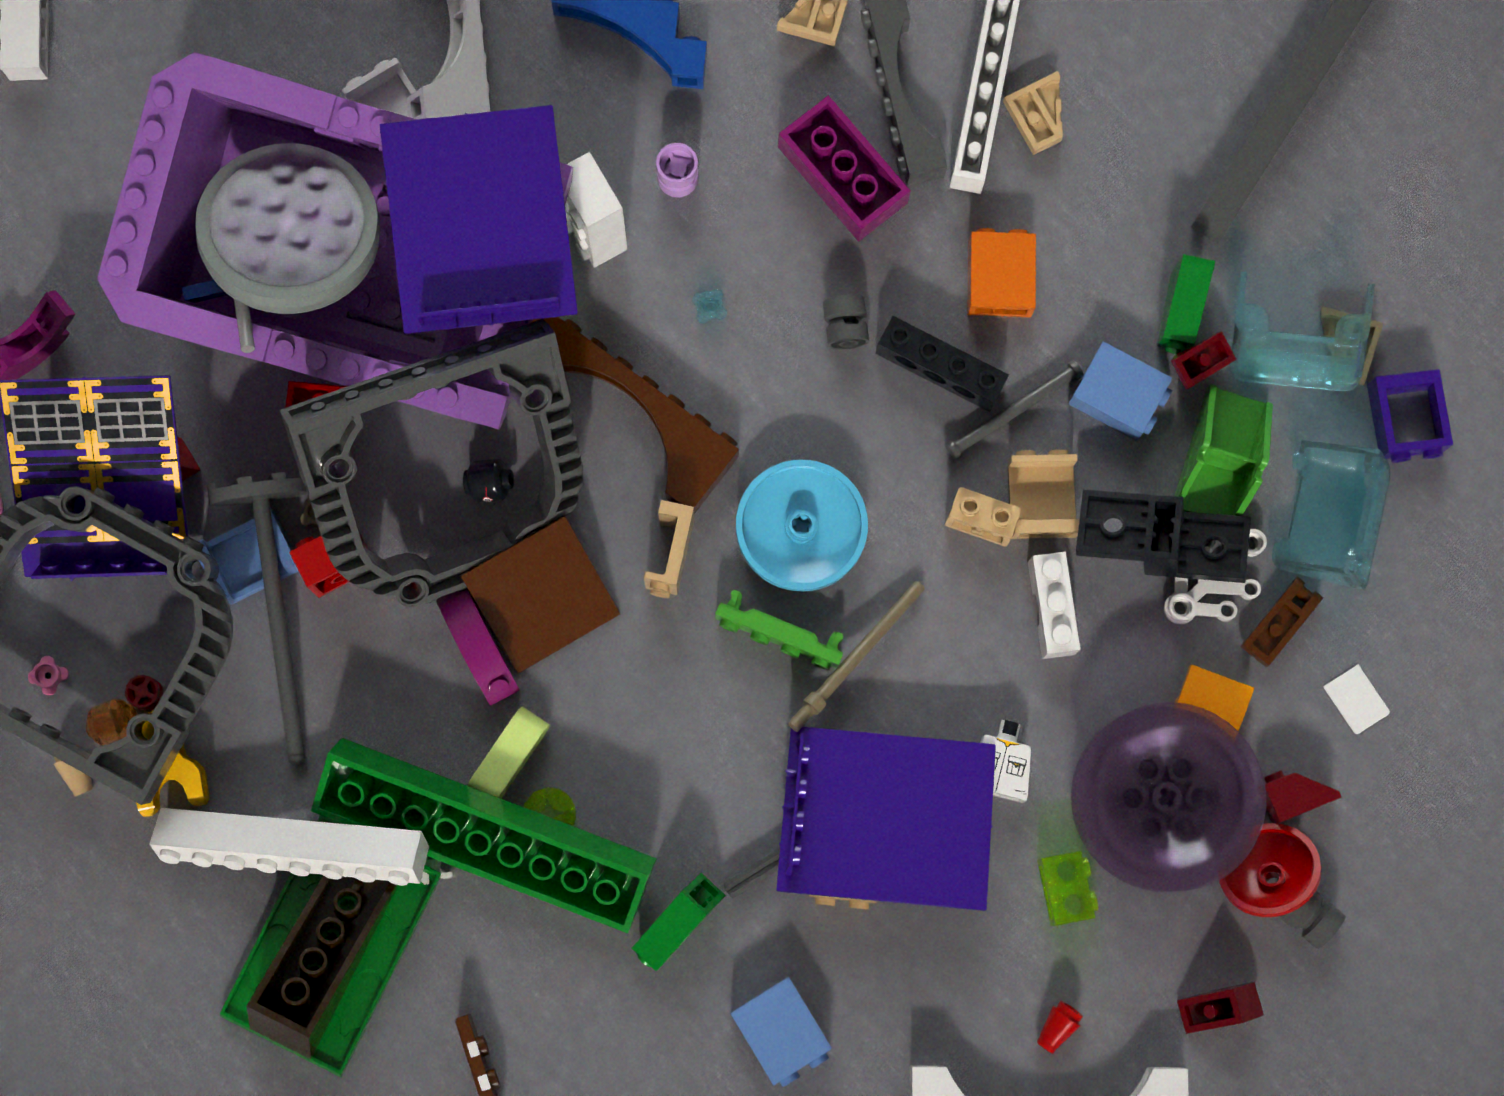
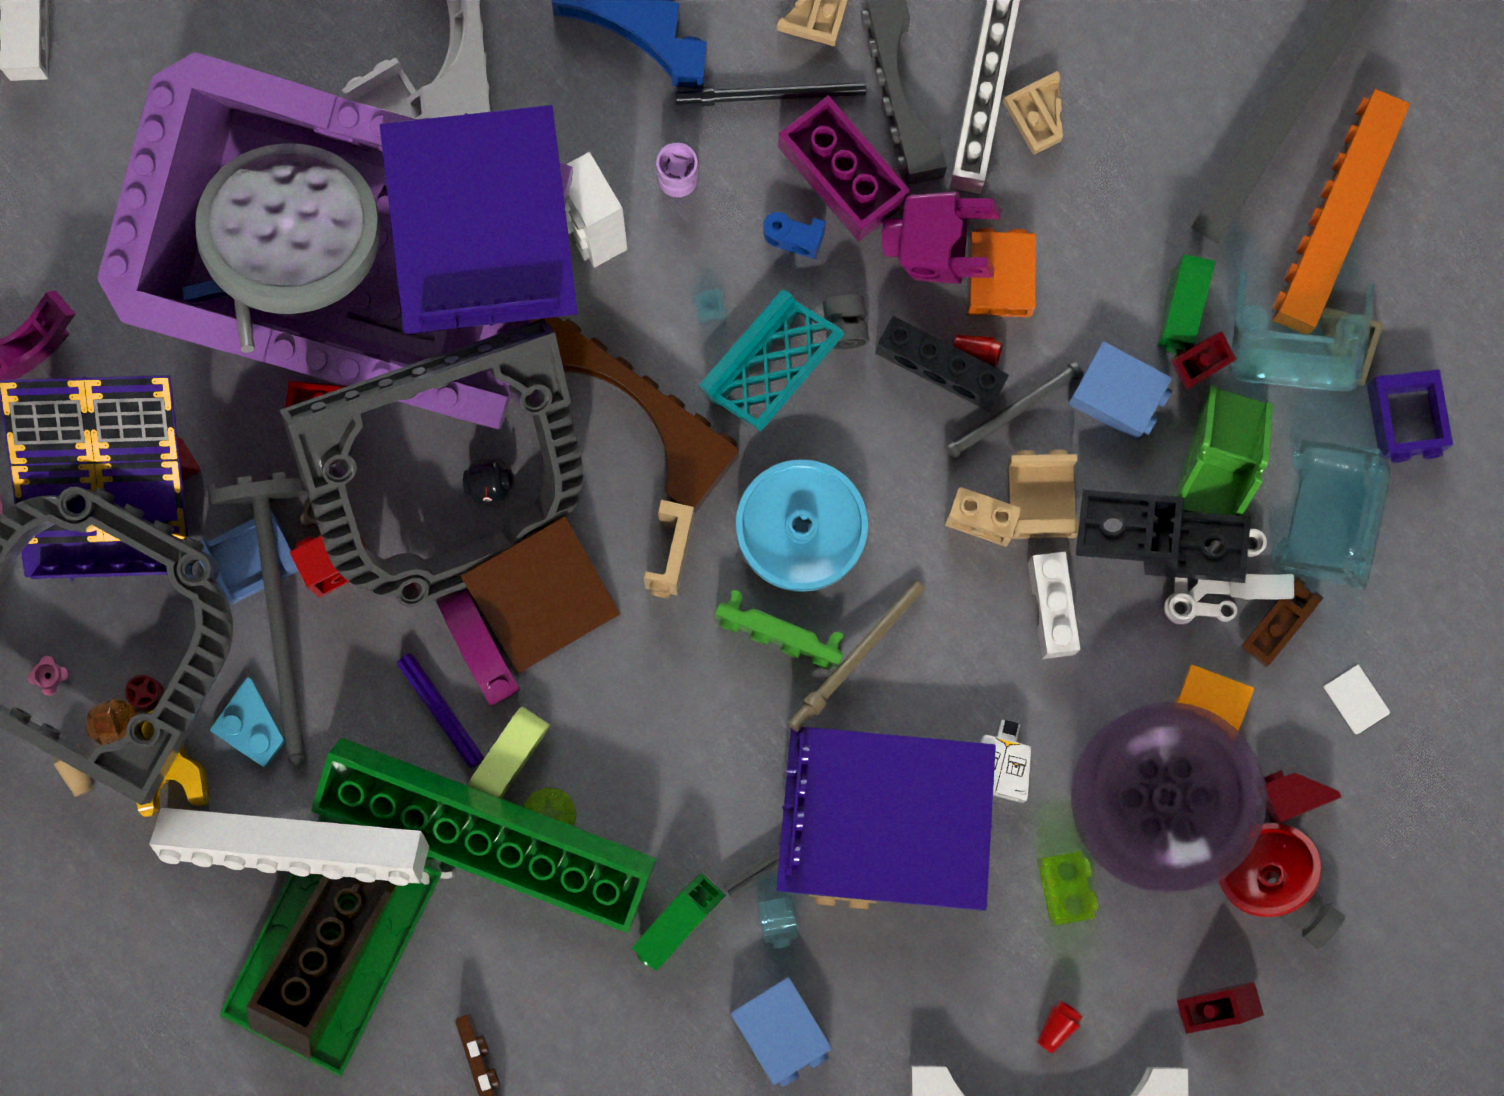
(249, 725): none -> medium azure wing
(440, 710): none -> dark purple axle
(708, 96): none -> black bar
(753, 349): none -> teal fence
(778, 922): none -> clear light blue brick
(793, 235): none -> blue leg
(934, 237): none -> magenta piece
(981, 347): none -> red cone
(1264, 587): none -> white sticker
(1340, 213): none -> orange brick

